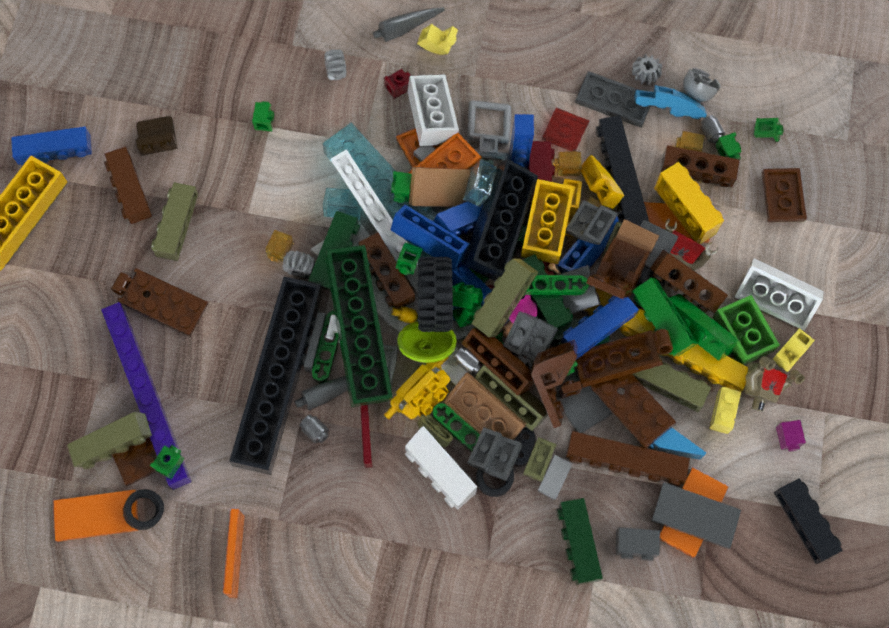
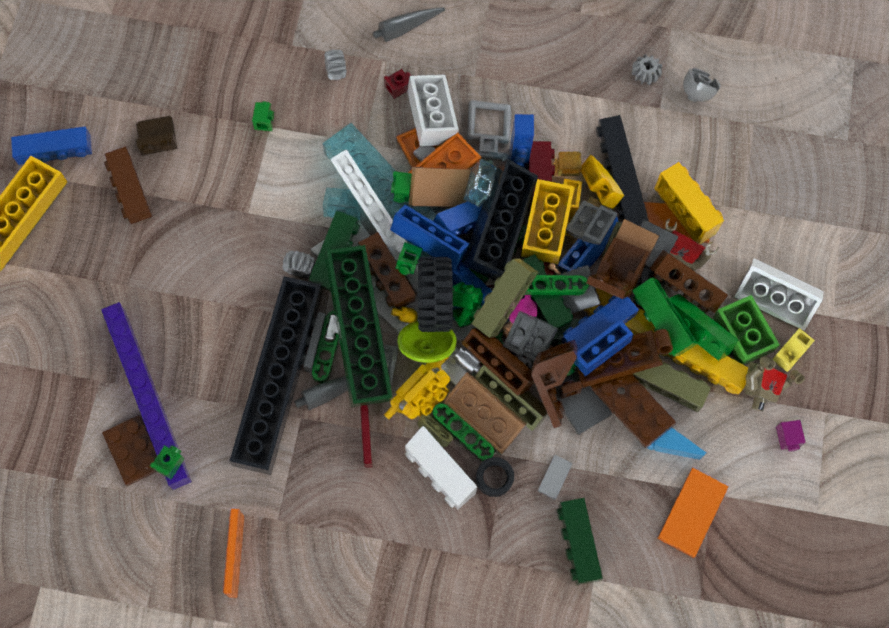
(92, 516): orange tile -> none
(109, 440): olive brick -> none
(143, 525): black tyre -> none
(165, 304): reddish brown hinge -> none
(175, 221): olive brick -> none
(278, 246): clear yellow brick -> none
(314, 429): flat silver brick -> none
(436, 40): light yellow brick -> none
(494, 454): dark grey slope -> none
(527, 446): black plate -> none
(539, 459): olive plate -> none
(565, 129): clear red tile -> none
(603, 347): none -> blue brick
(611, 99): dark grey tile -> none
(627, 458): reddish brown brick -> none
(637, 543): dark grey brick -> none
(678, 102): dark azure slope -> none
(690, 141): clear yellow brick -> none
(696, 515): dark grey tile -> none
(708, 162): reddish brown brick -> none
(712, 129): flat silver brick -> none
(725, 410): light yellow brick -> none
(728, 147): green brick -> none
(768, 128): green bracket -> none
(784, 195): reddish brown plate -> none
(808, 521): black brick -> none

